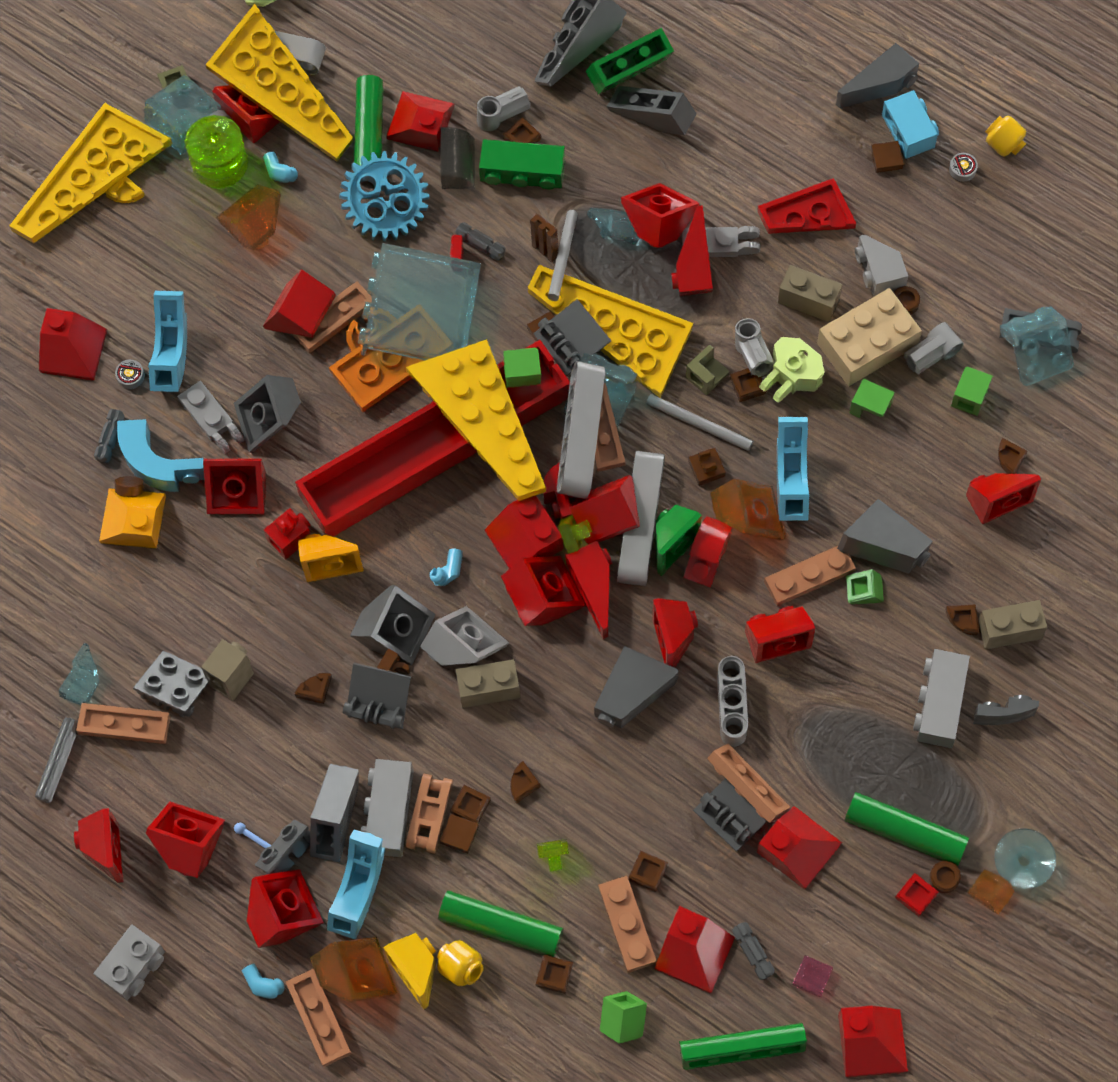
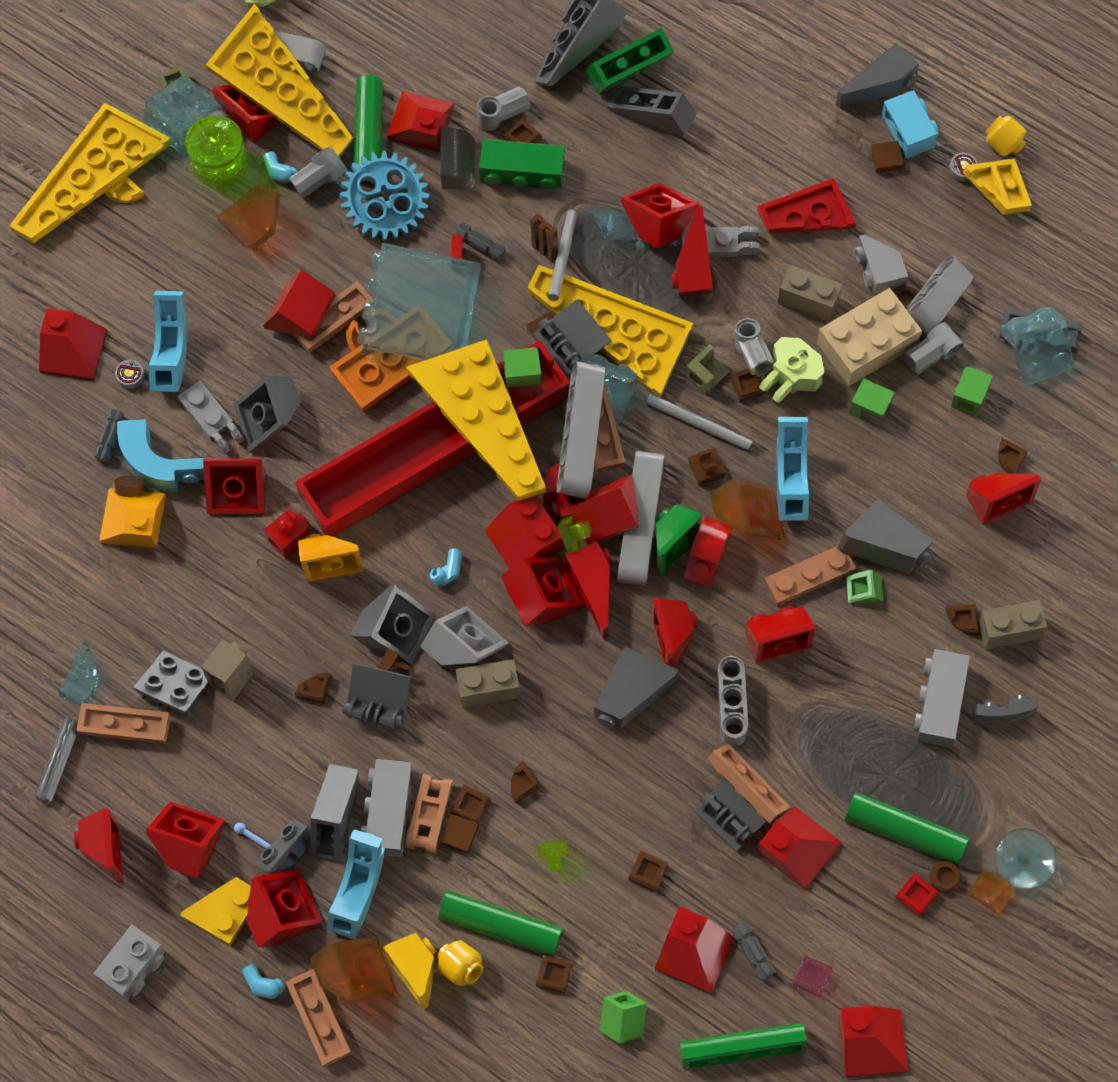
(221, 911): none -> yellow wing
(324, 168): none -> light grey piece
(627, 924): nougat plate -> none
(939, 294): none -> light grey beam
(1000, 184): none -> yellow wing

